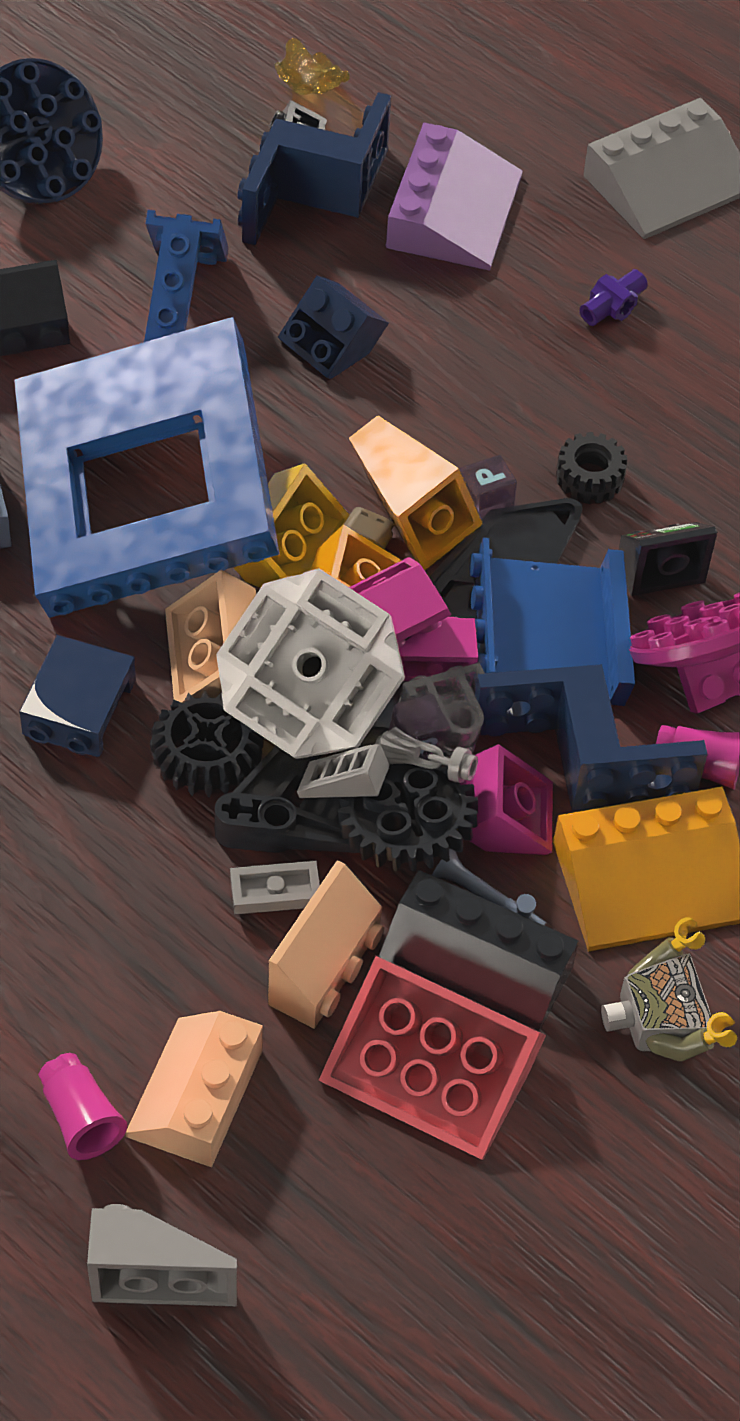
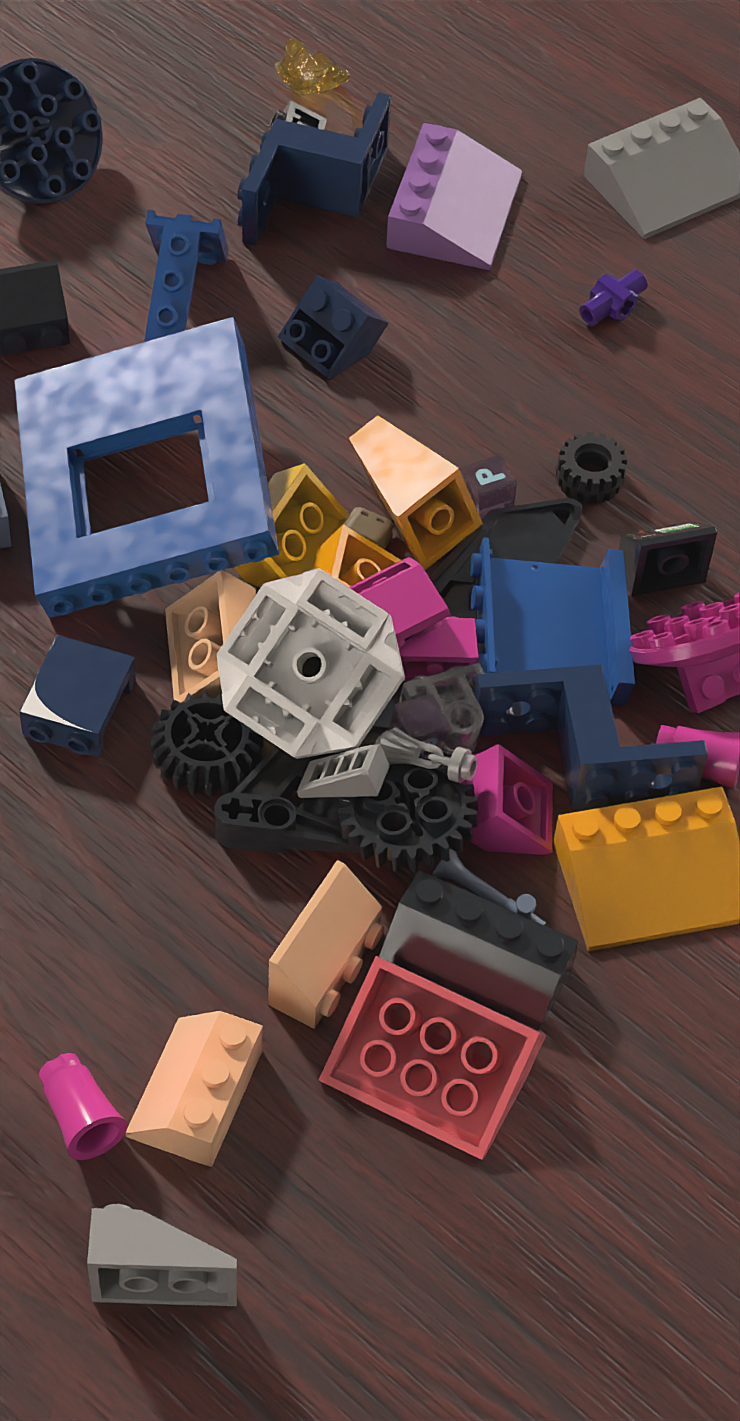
(273, 886): light grey plate -> none
(667, 1004): torso -> none

